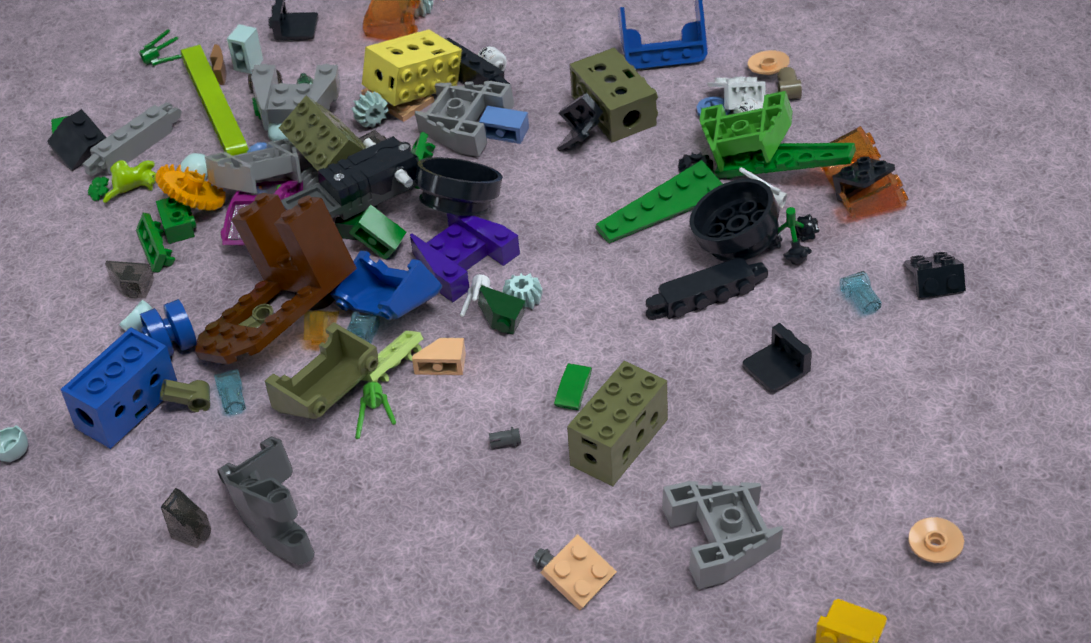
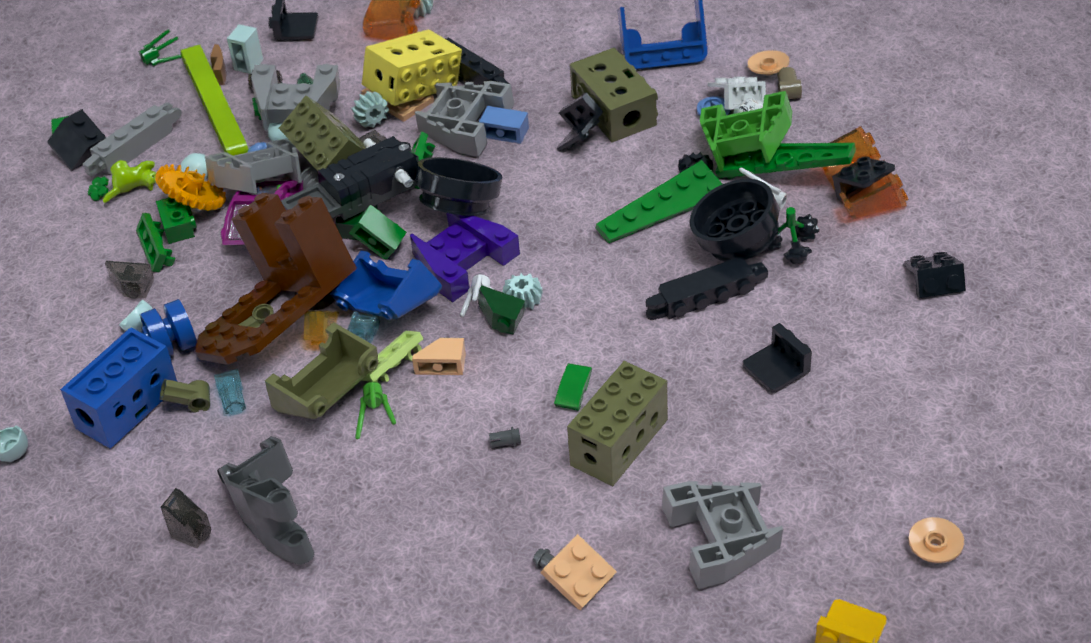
(494, 56): white head -> none
(859, 289): clear light blue piece -> none

